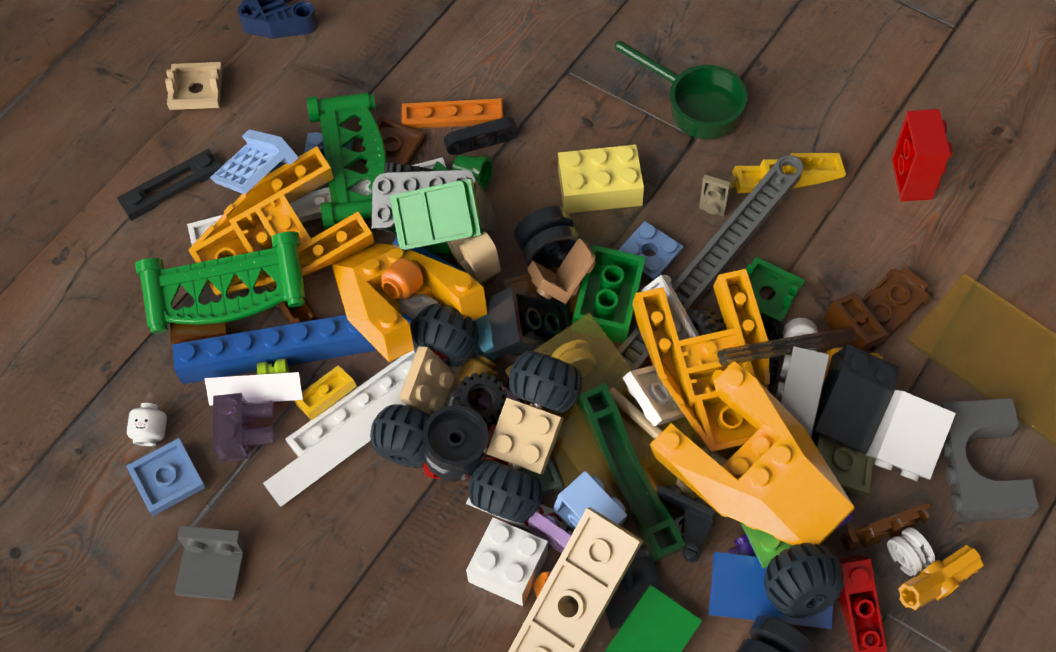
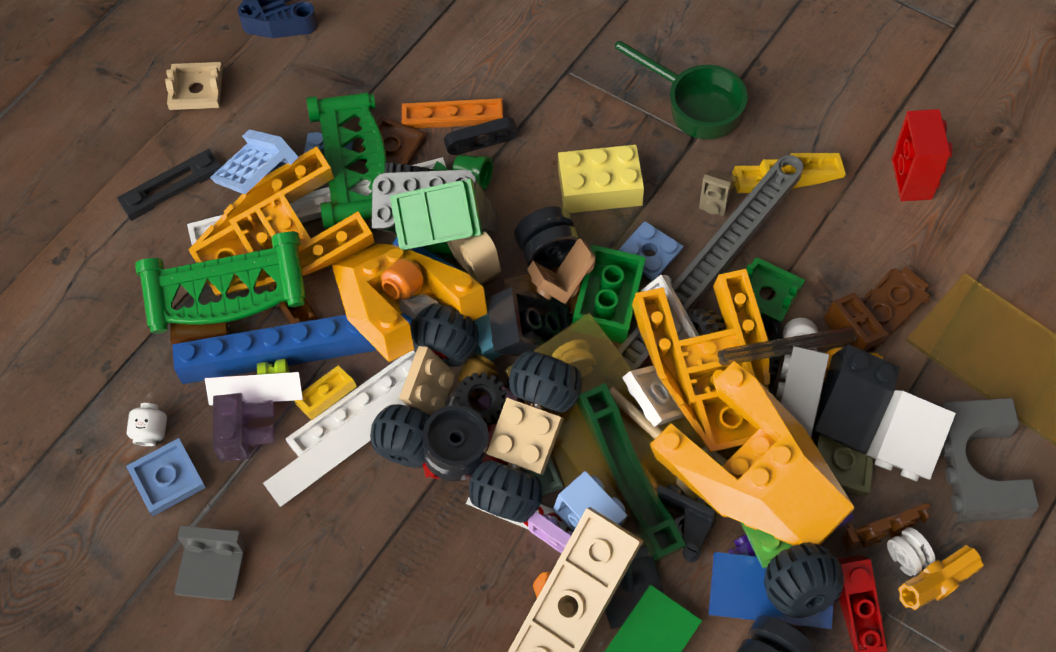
(507, 561): white brick -> none

